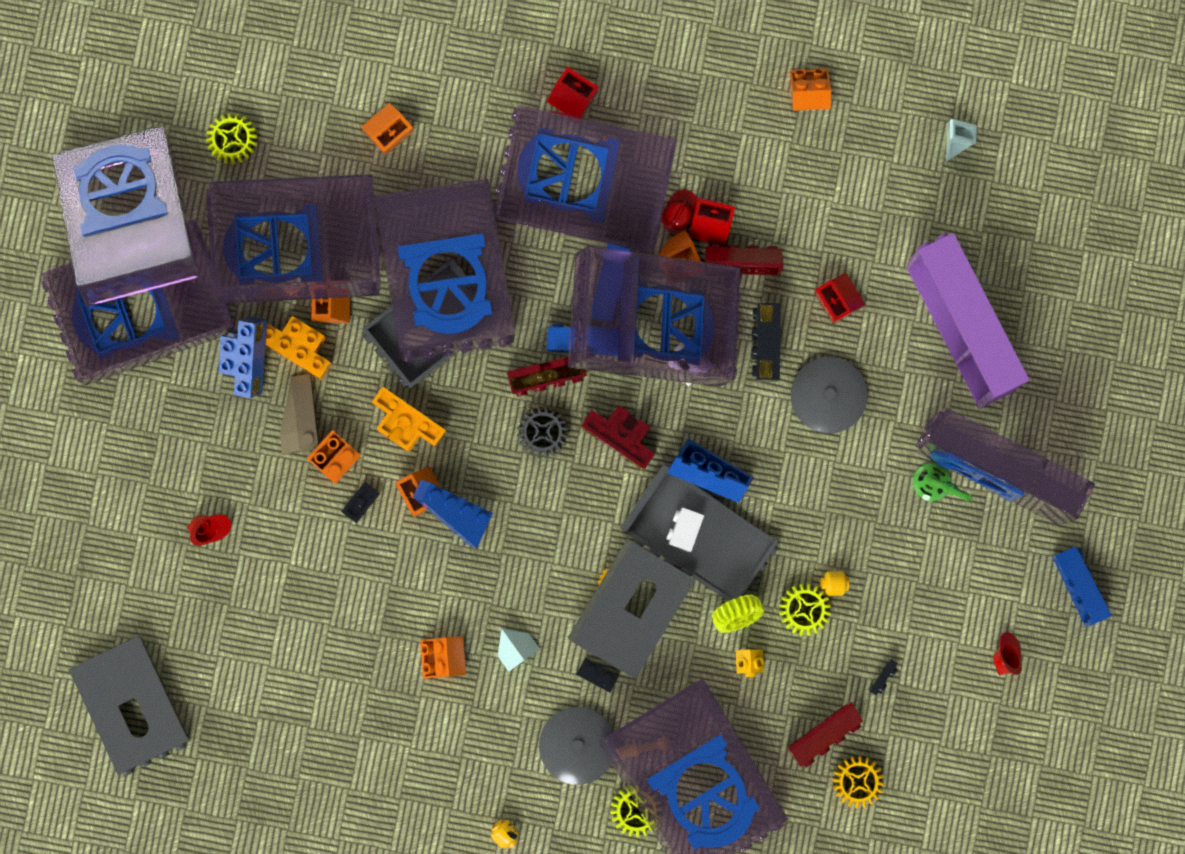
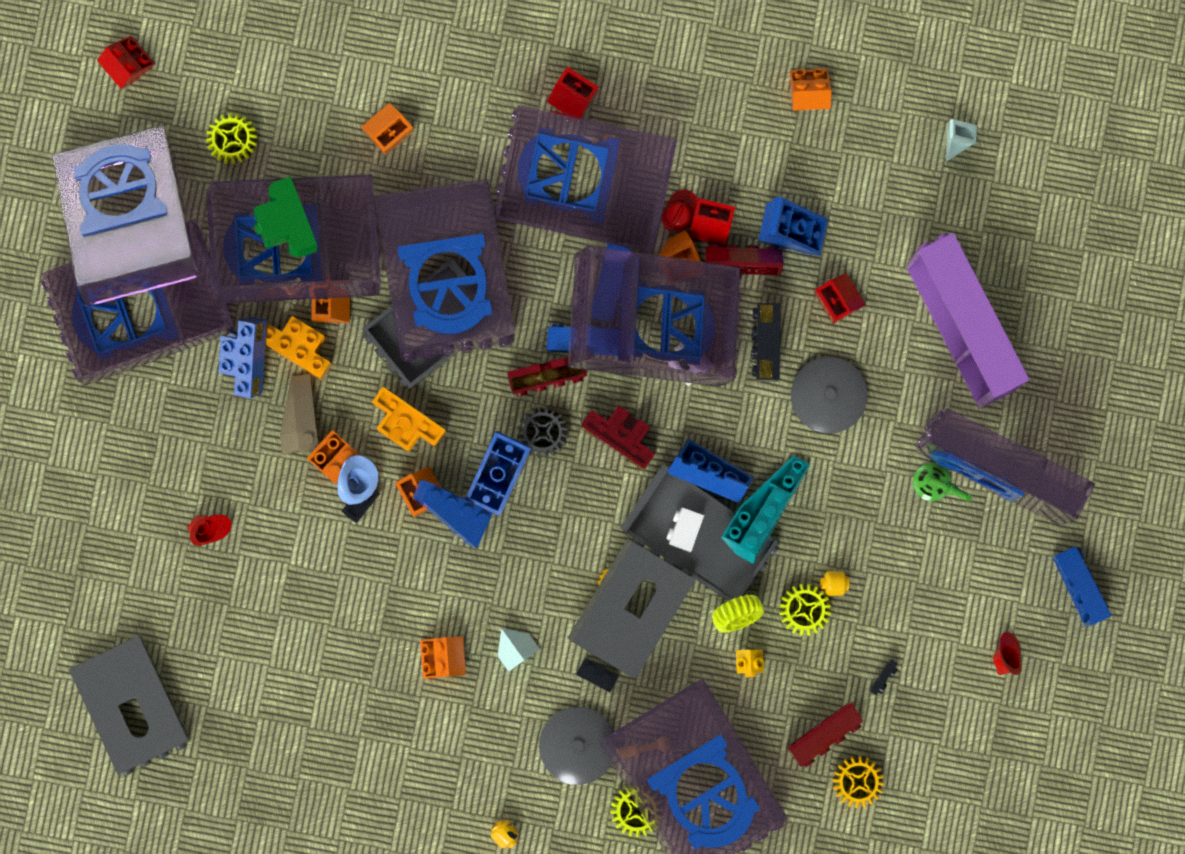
(125, 61): none -> red slope
(284, 220): none -> green brick
(357, 472): none -> light blue hat
(498, 473): none -> blue brick
(763, 510): none -> teal wedge
(792, 227): none -> blue brick

